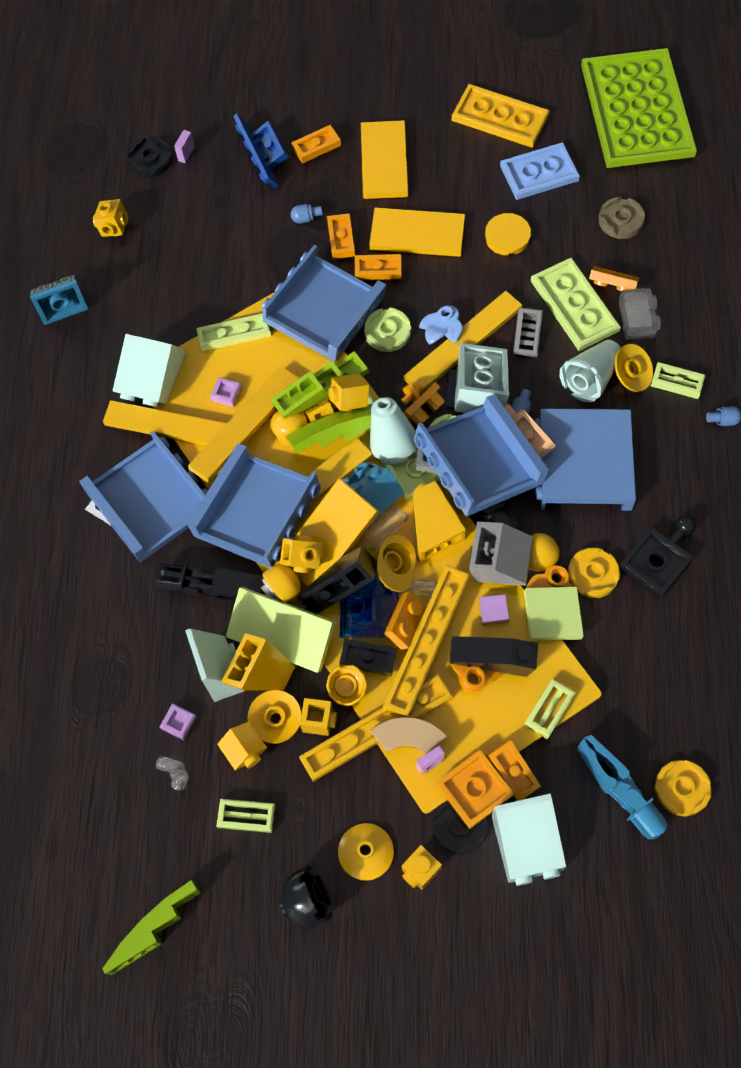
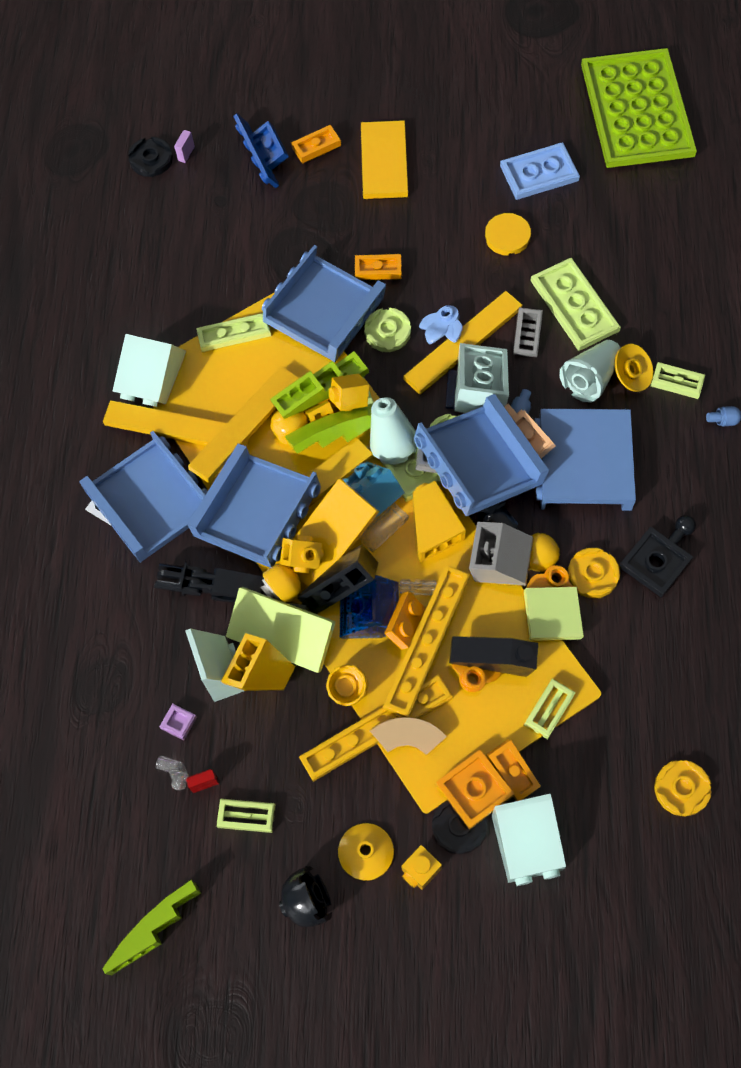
(58, 299): dark azure slope -> none
(110, 218): yellow brick -> none
(202, 780): none -> red tile
(226, 392): lavender tile -> none
(242, 746): yellow brick -> none
(270, 704): yellow dish -> none
(304, 213): medium blue cylinder -> none
(317, 717): yellow brick -> none
(341, 236): light orange plate -> none
(368, 656): black plate -> none
(396, 563): yellow piece -> none
(417, 232): yellow tile -> none
(430, 398): light orange hips -> none
(430, 760): lavender tile -> none
(493, 609): lavender tile -> none
(500, 115): yellow tile -> none
(604, 277): light orange plate -> none
(621, 218): dark tan tile -> none
(622, 788): dark azure arm -> none
(638, 313): clear brick -> none

